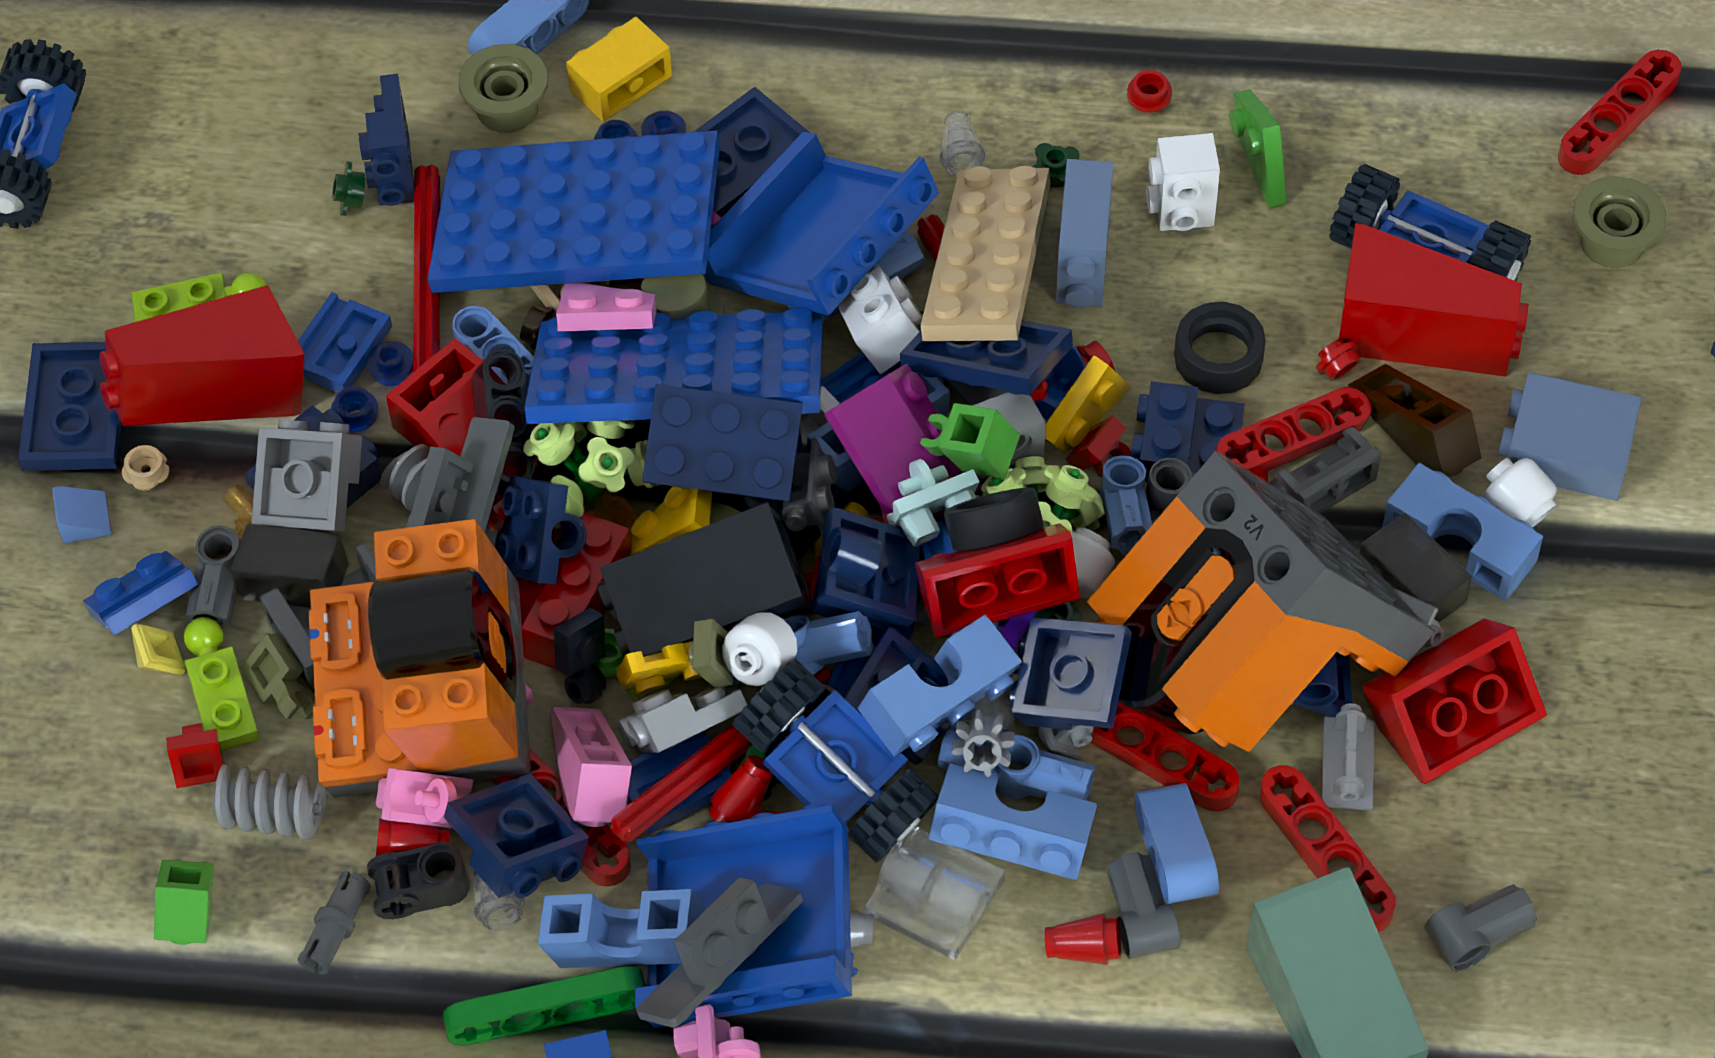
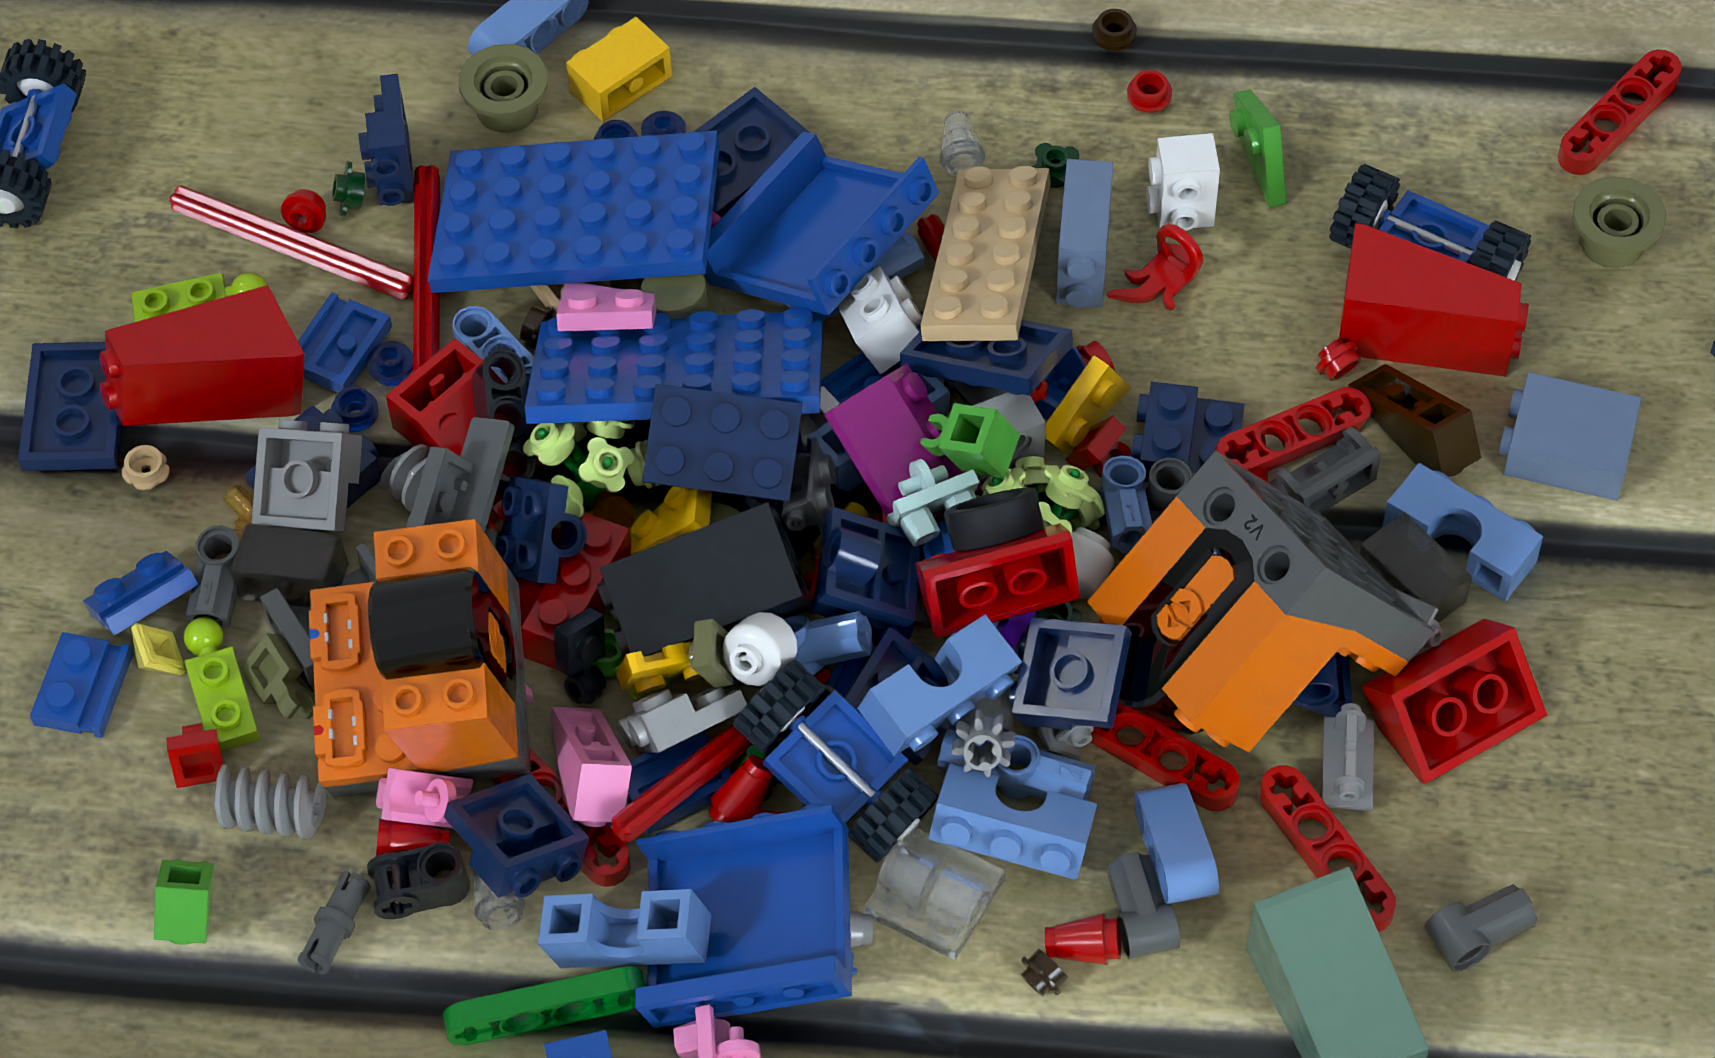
(81, 513): medium blue slope -> none
(81, 684): none -> blue plate
(292, 242): none -> axle
(304, 211): none -> red plate
(717, 946): dark grey bracket -> none
(1043, 973): none -> dark brown plate
(1114, 30): none -> dark brown plate
(1166, 271): none -> red piece
(1219, 318): black tyre -> none
(1521, 490): white head -> none

